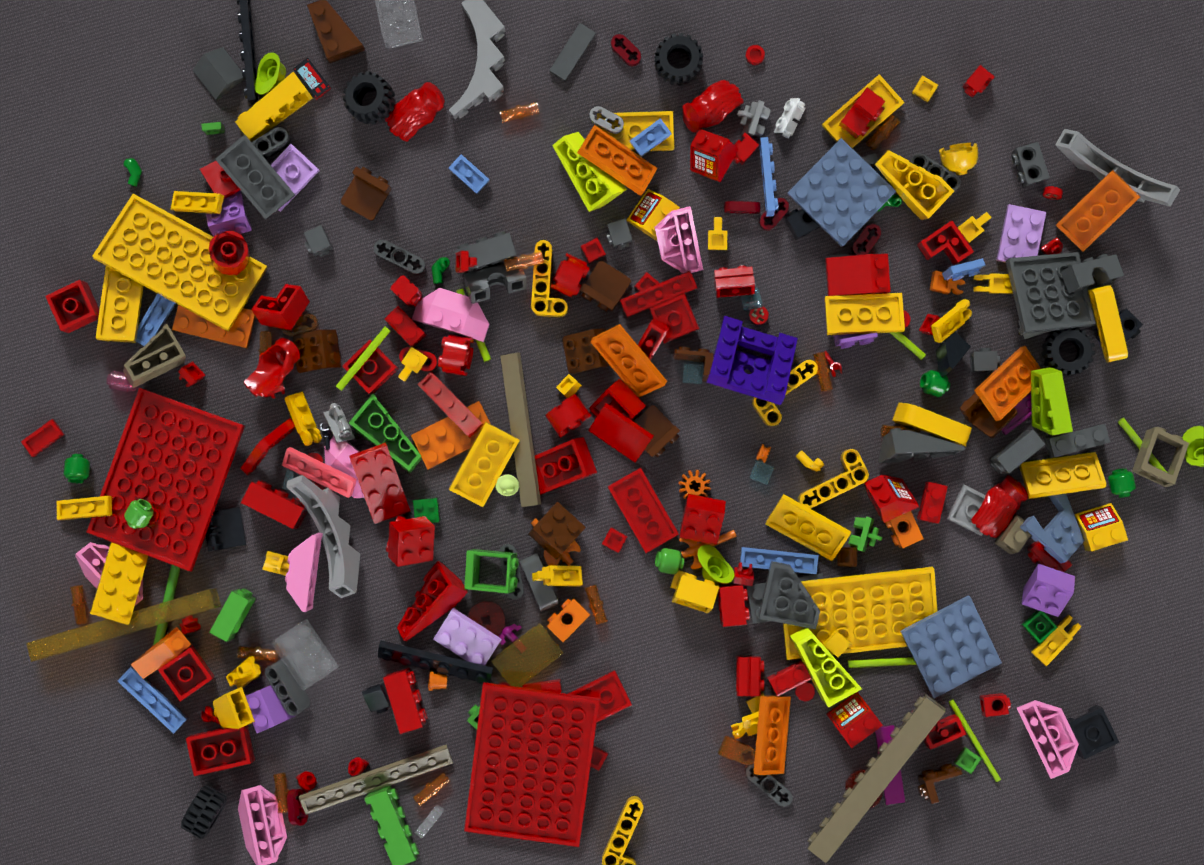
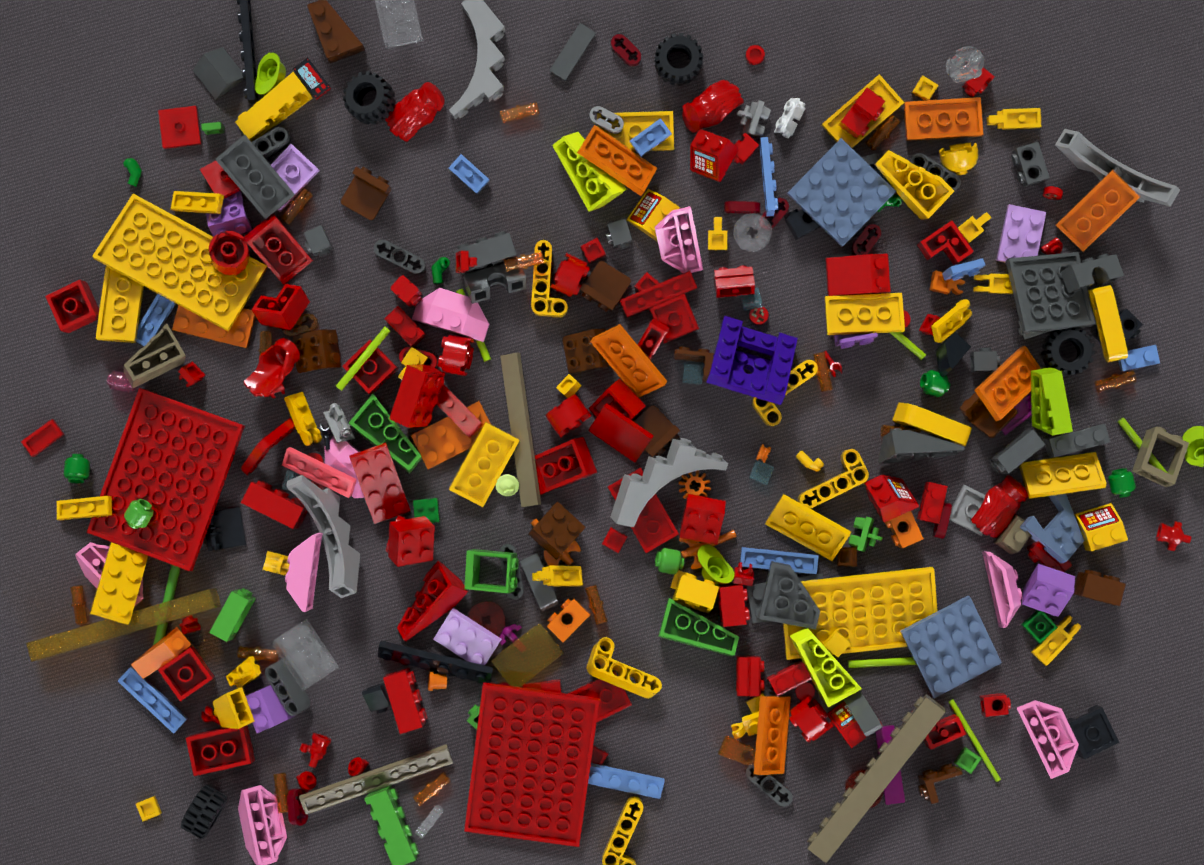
(148, 808): none -> yellow tile
(179, 127): none -> red plate
(278, 248): none -> red slope
(296, 206): none -> clear orange pin
(317, 749): none -> red piece
(417, 396): none -> red brick
(626, 781): none -> medium blue plate
(638, 489): none -> light grey arch
(645, 685): none -> yellow beam
(690, 628): none -> bright green wedge
(758, 223): none -> clear plate
(810, 718): none -> red brick
(863, 713): none -> dark grey tile
(941, 528): none -> dark red beam
(943, 119): none -> orange plate
(964, 73): none -> clear plate
(1003, 588): none -> bright pink wedge
(1016, 119): none -> yellow hinge
(1102, 589): none -> reddish brown brick
(1115, 381): none -> clear orange pin
(1140, 358): none -> medium blue plate
(1172, 535): none -> red piece

